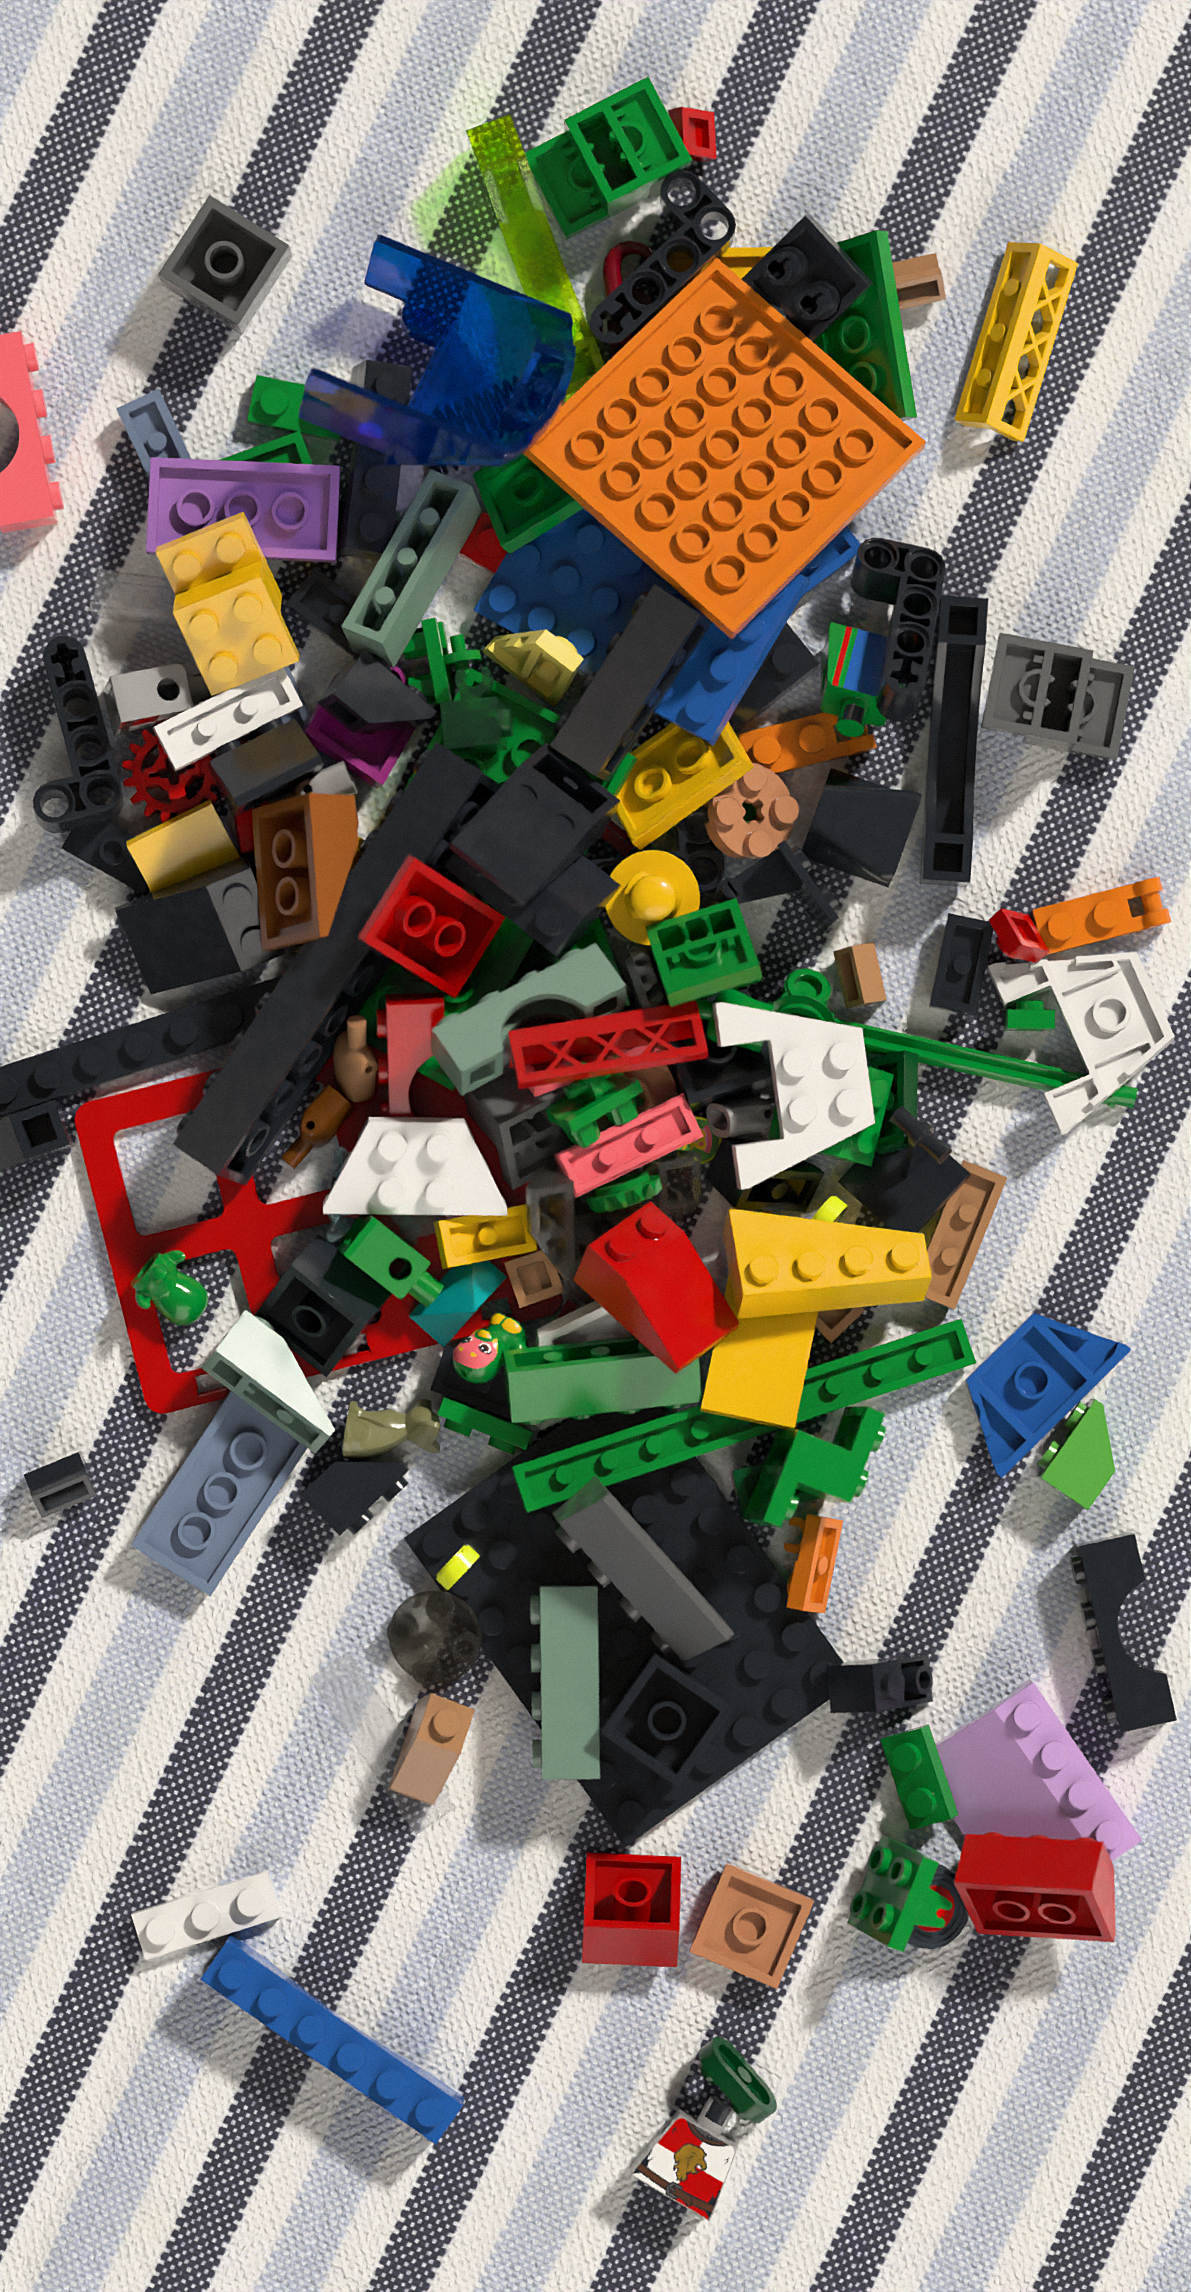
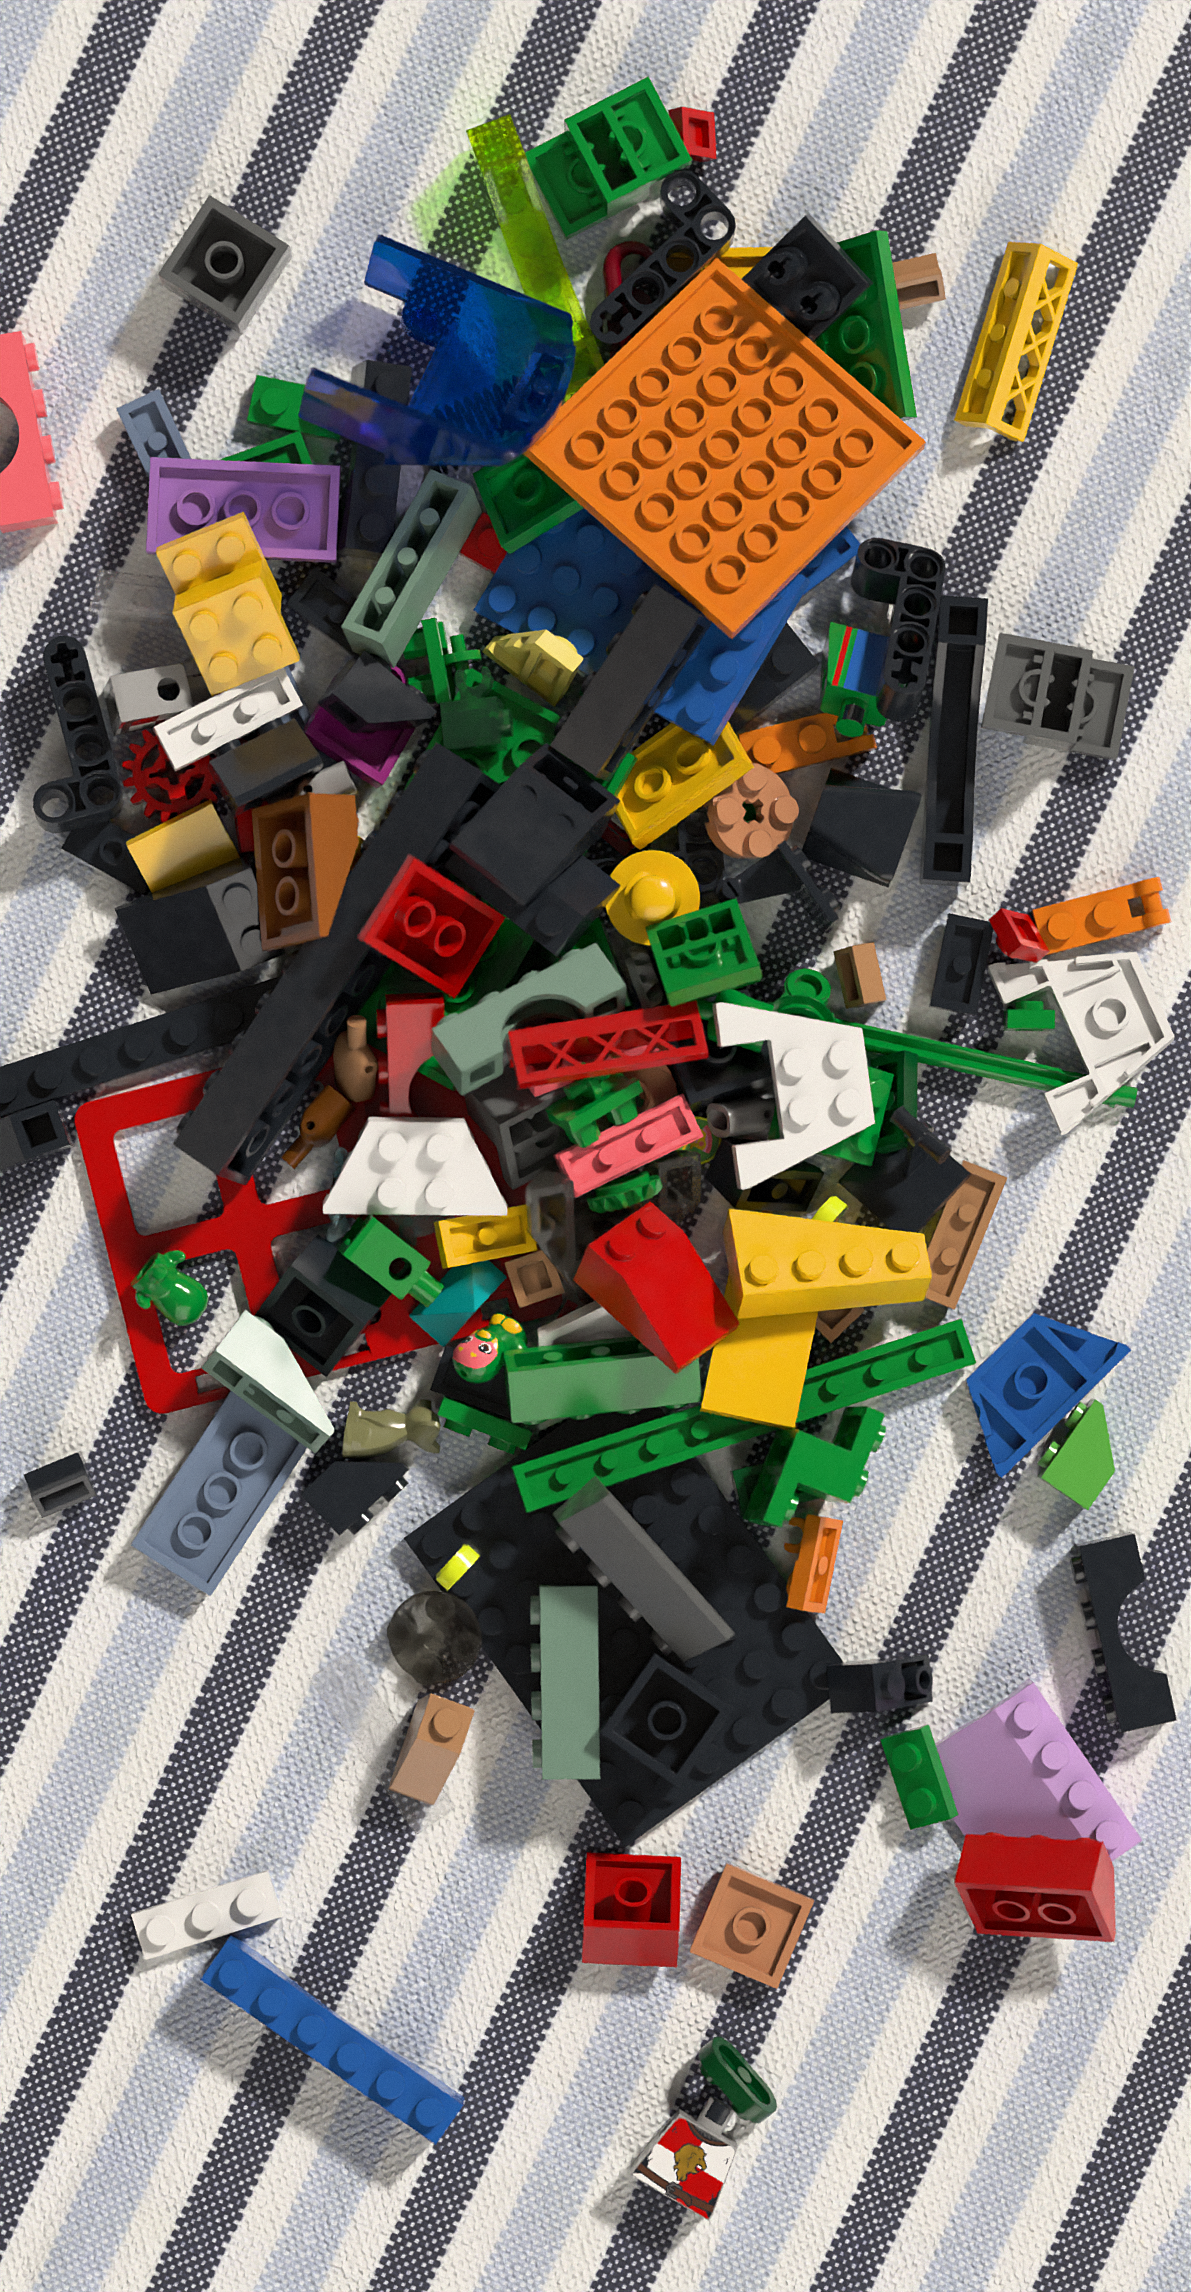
(907, 1899): green plate -> none

